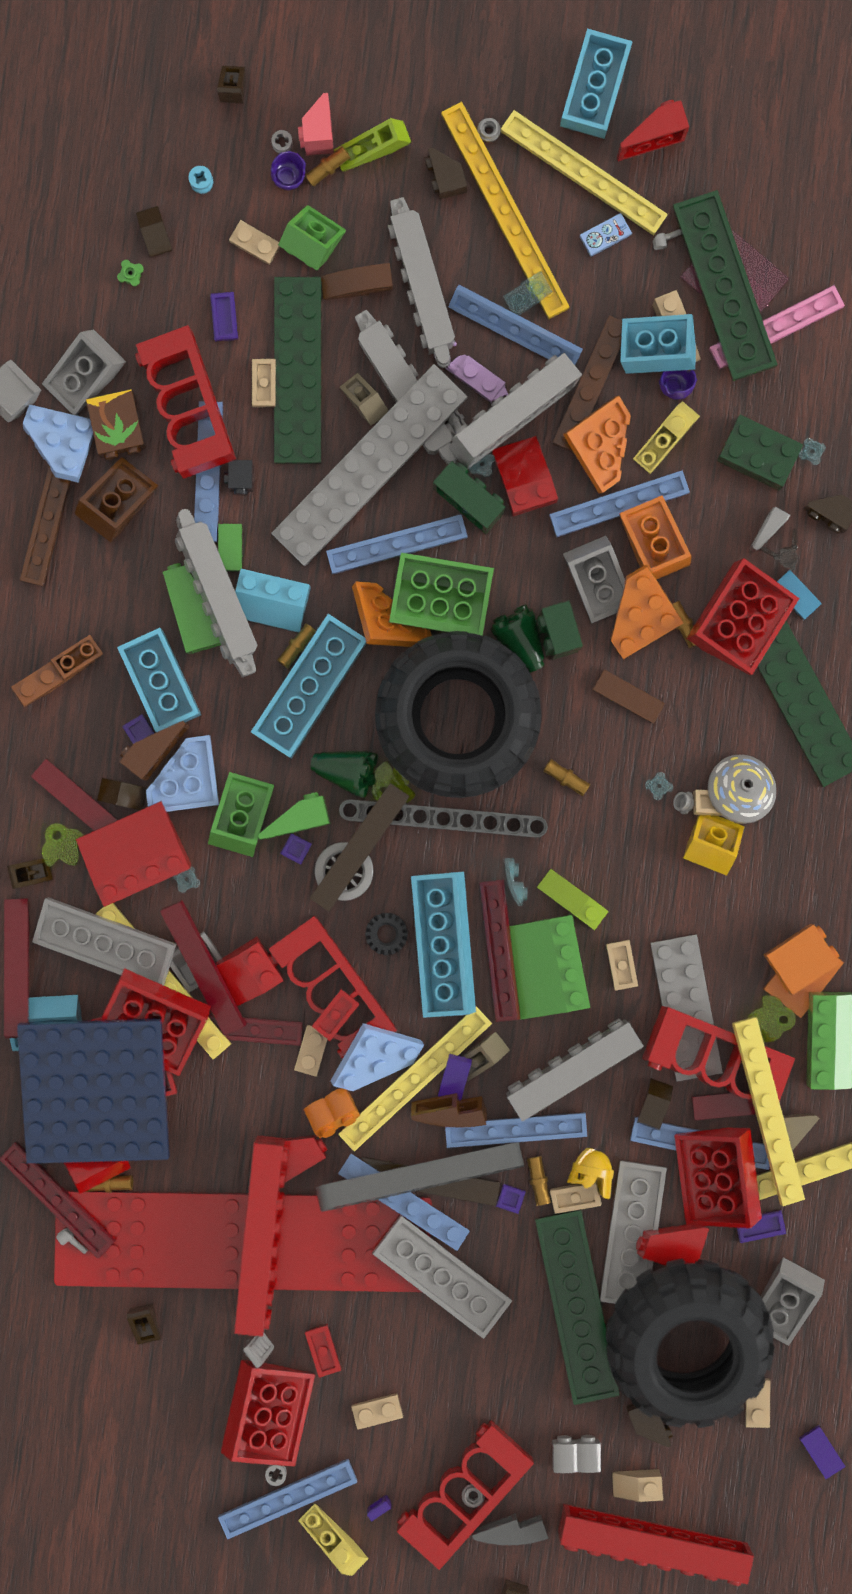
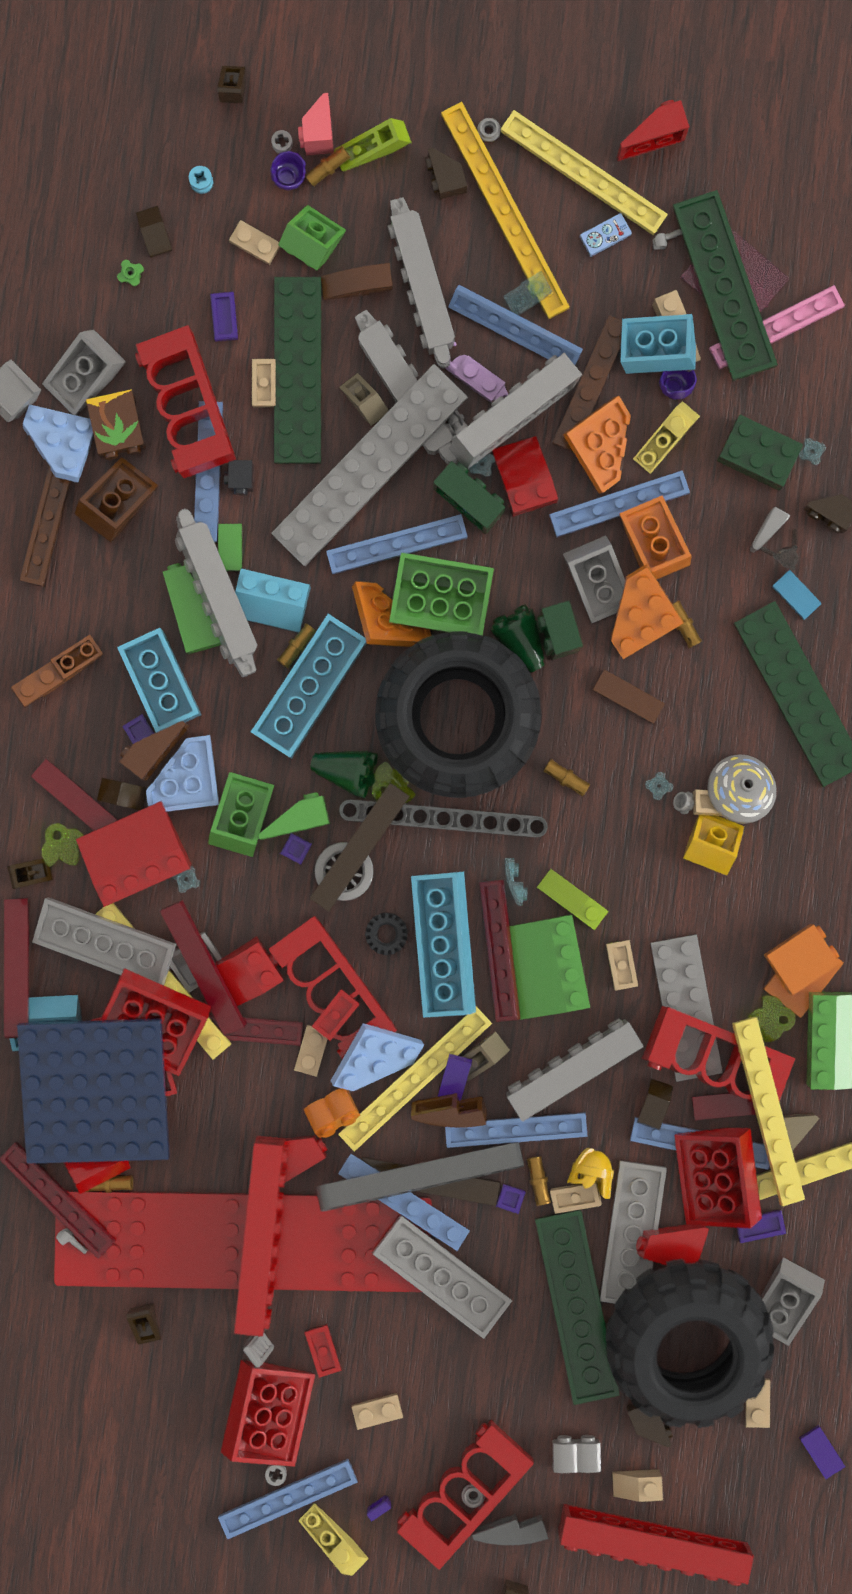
(596, 83): medium azure brick -> none
(743, 617): red slope -> none

